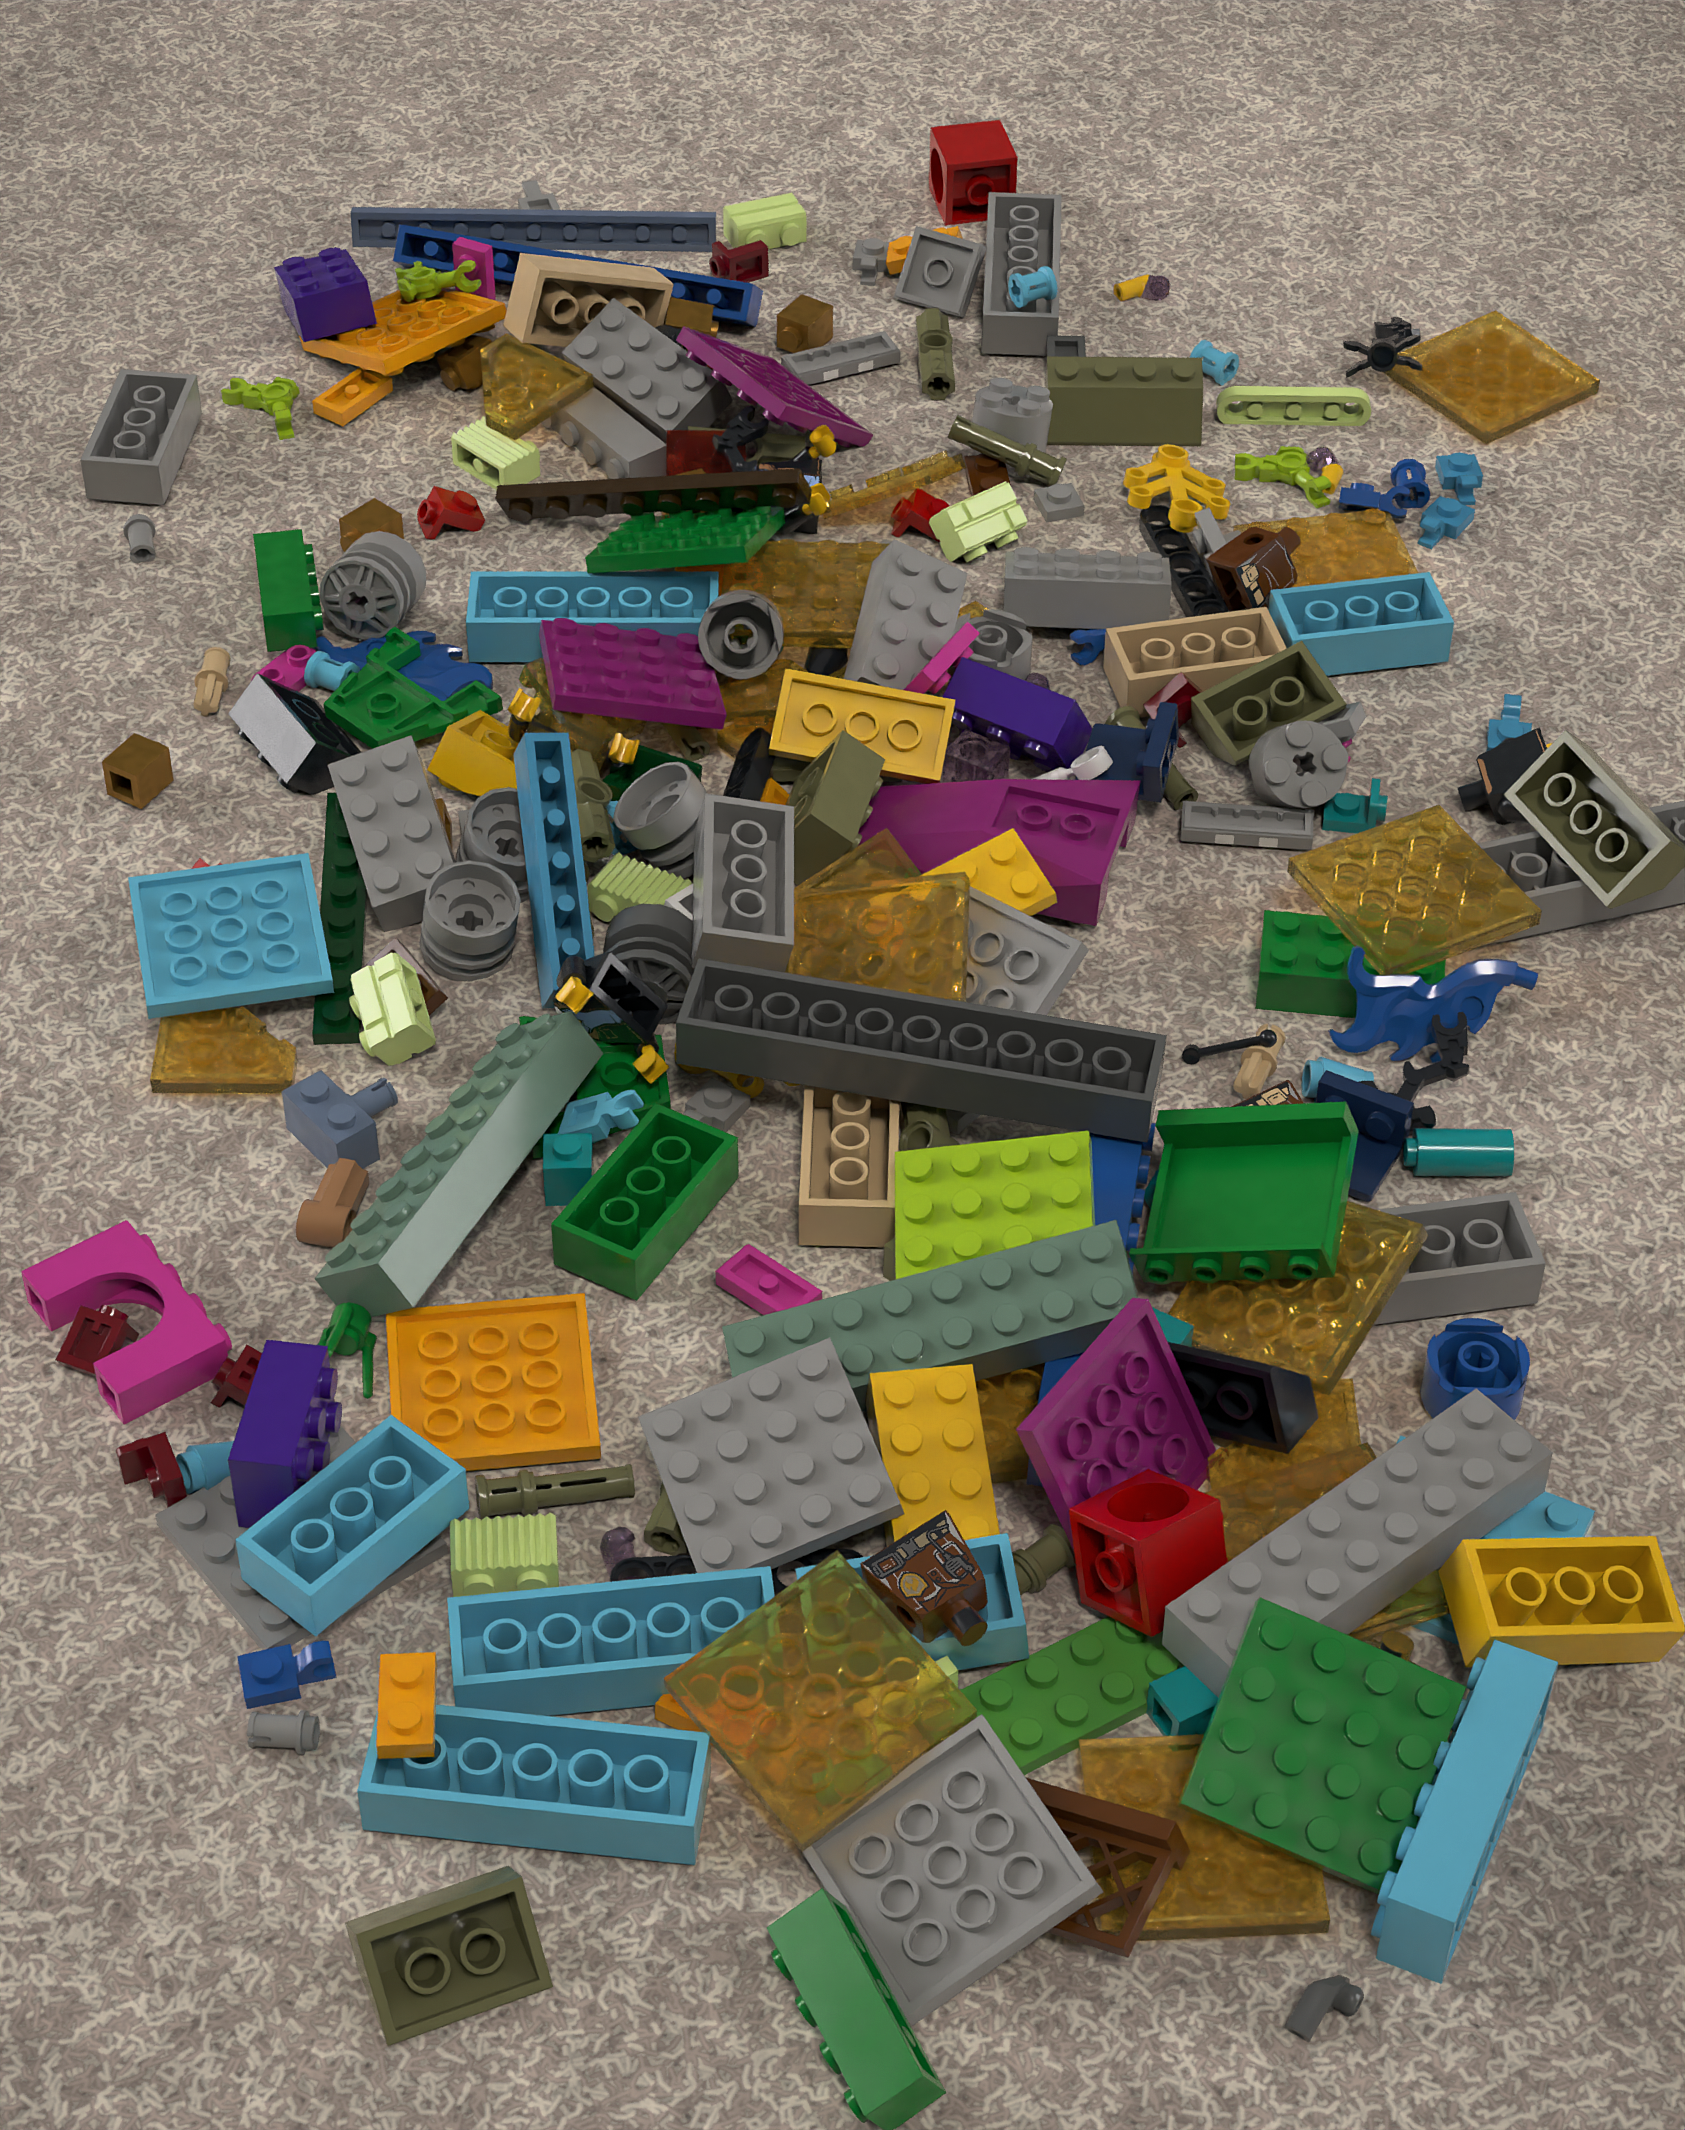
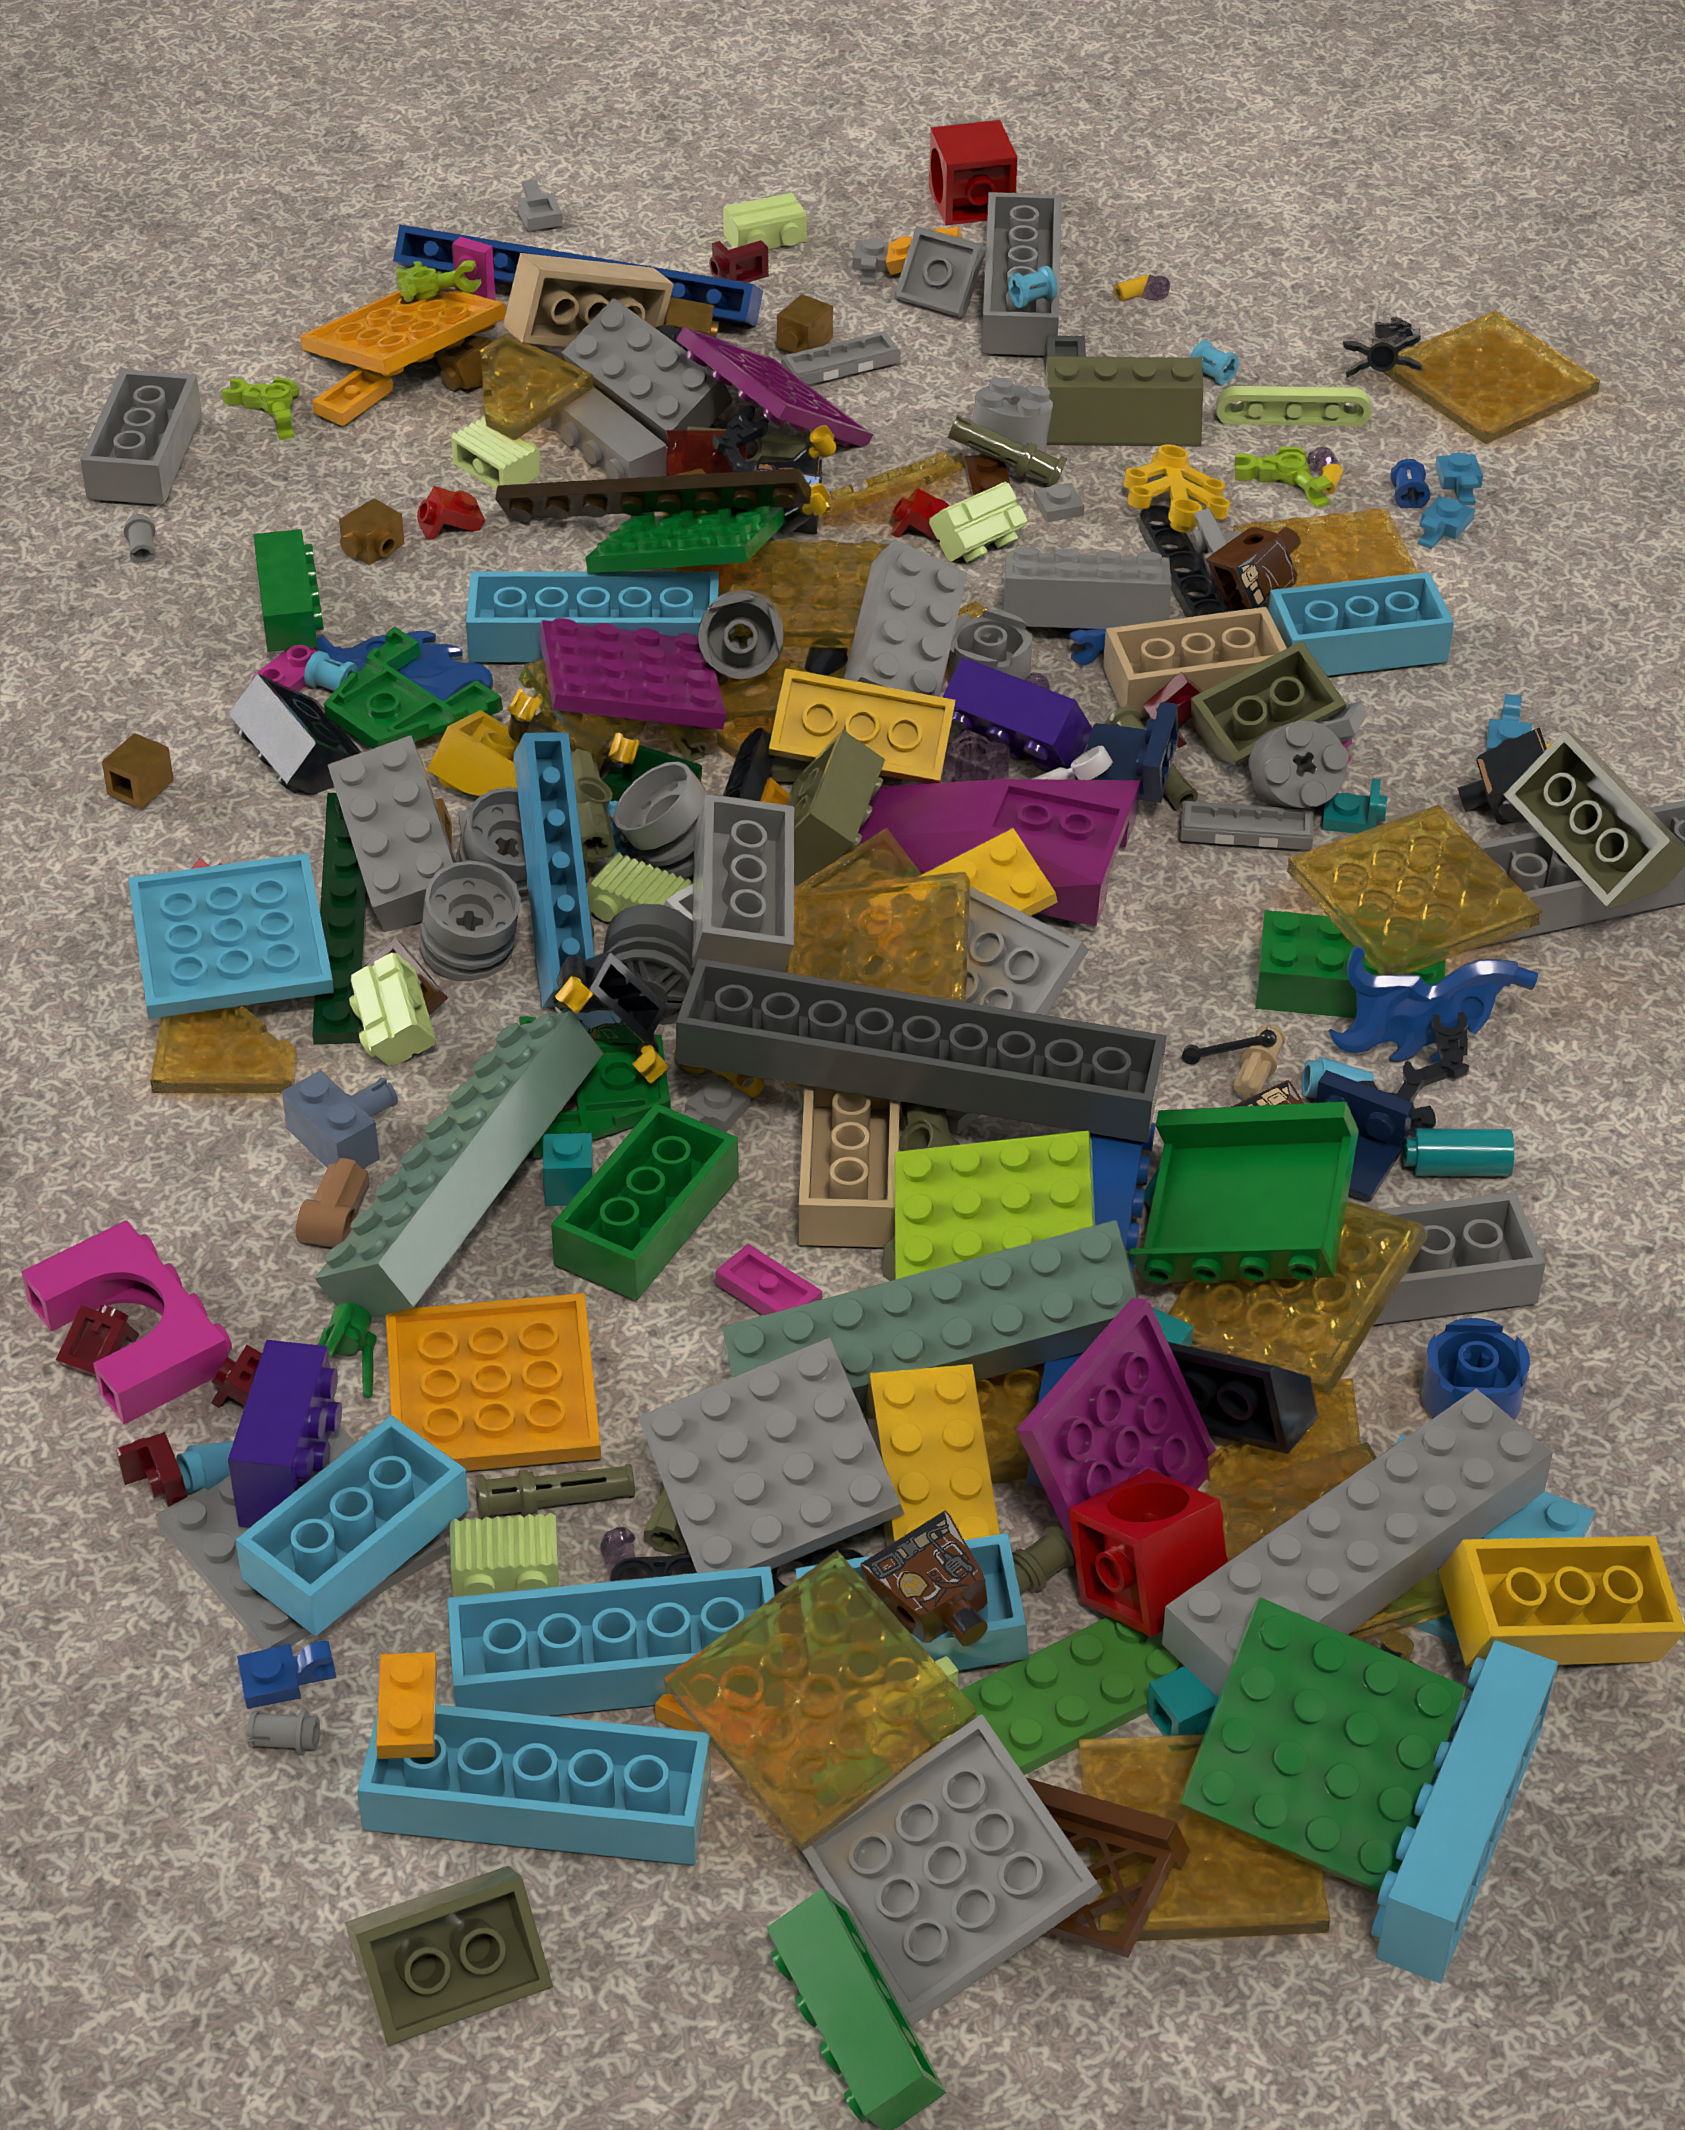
(211, 680): tan axle -> none
(325, 294): dark purple brick -> none
(373, 585): light grey wheel -> none
(545, 228): sand blue plate -> none
(601, 1113): medium azure plate -> none
(934, 673): dark pink plate -> none
(935, 354): olive piece -> none
(1322, 1998): dark grey arm -> none
(1363, 497): blue plate -> none

